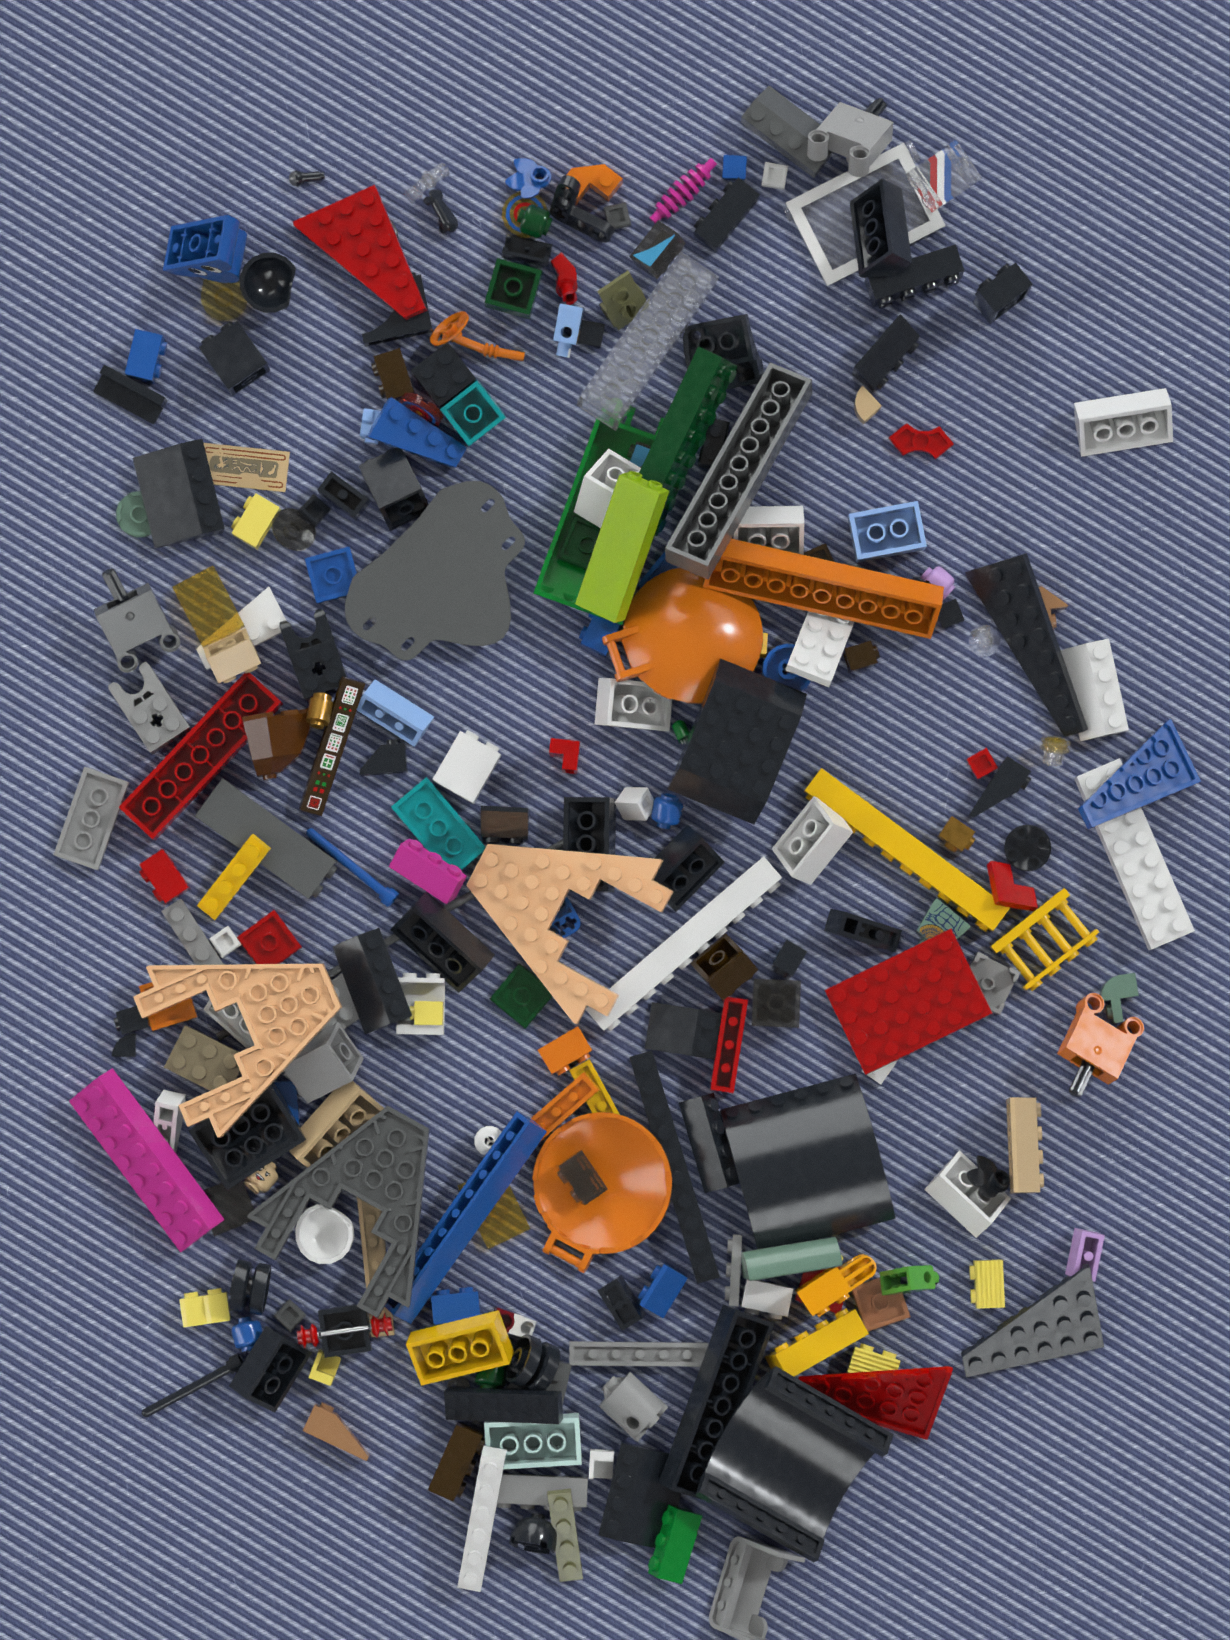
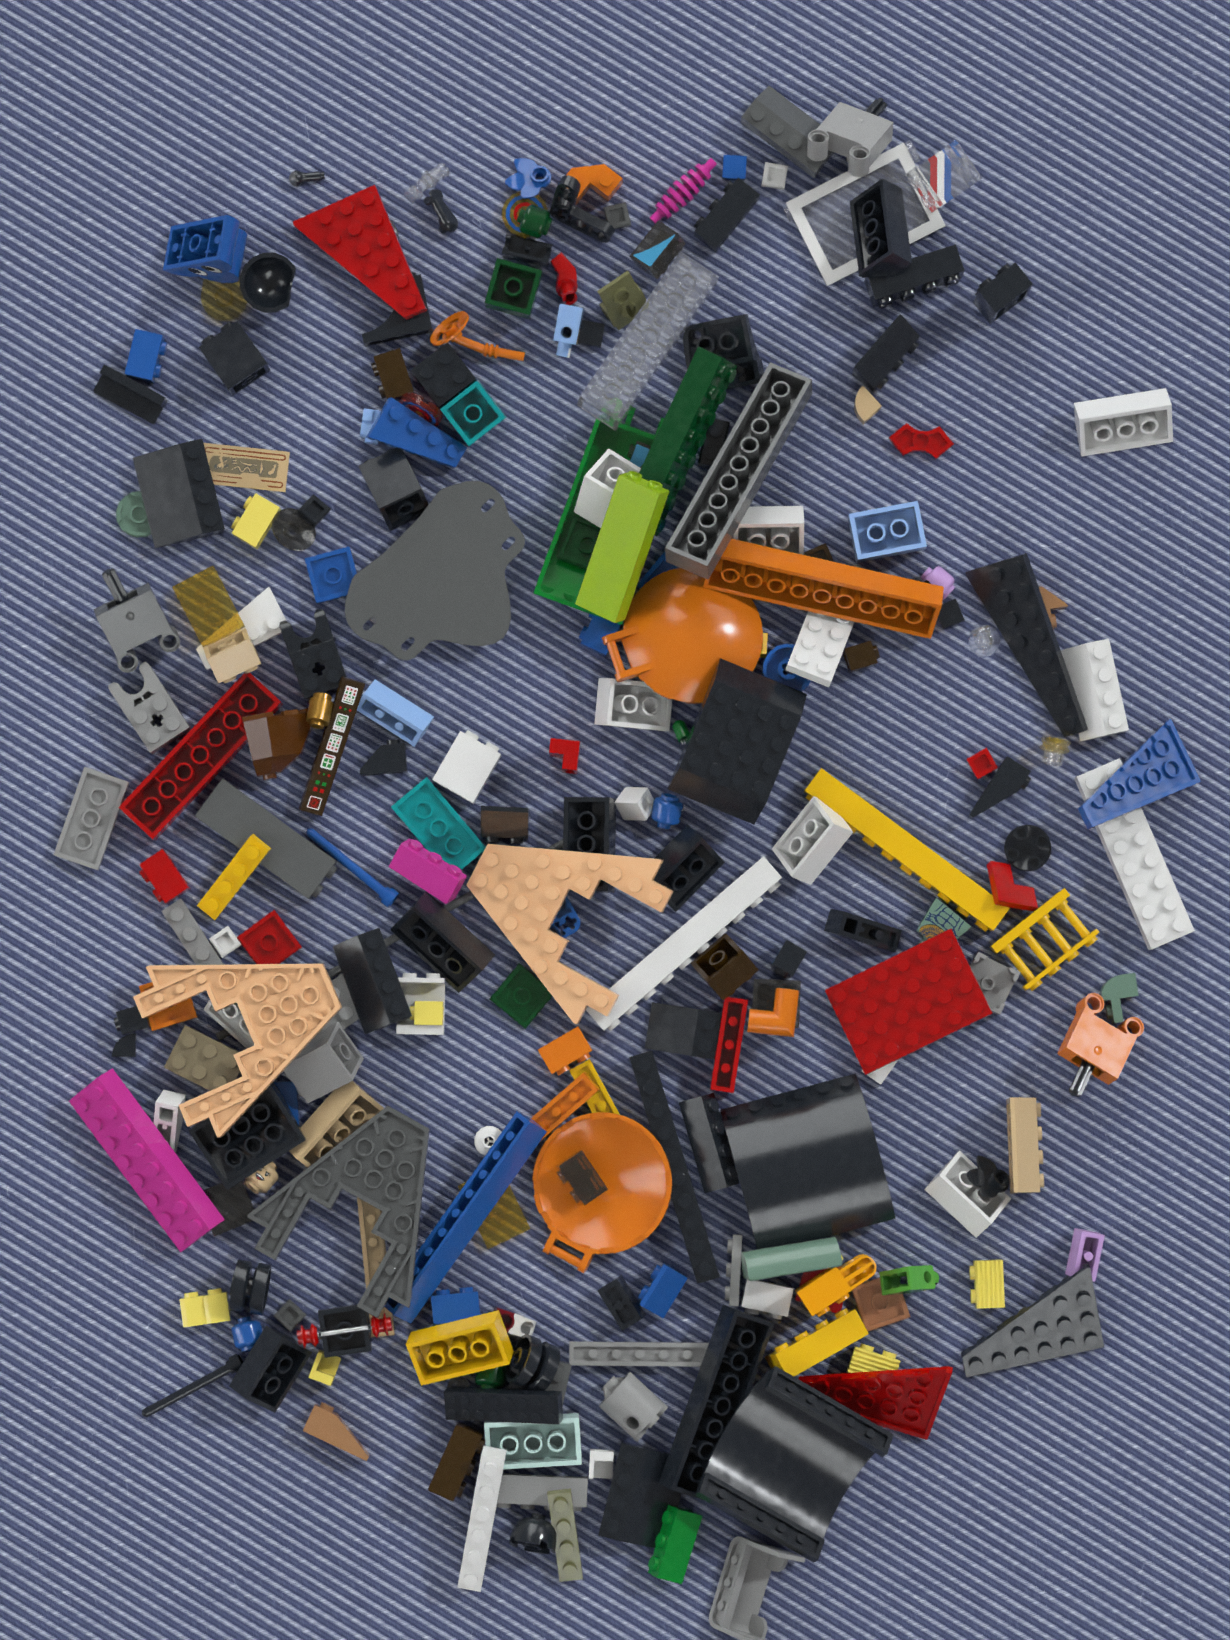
(324, 1234): white cylinder -> none
(343, 496): black brick -> none
(780, 1020): none -> orange brick
(956, 835): pearl gold brick -> none

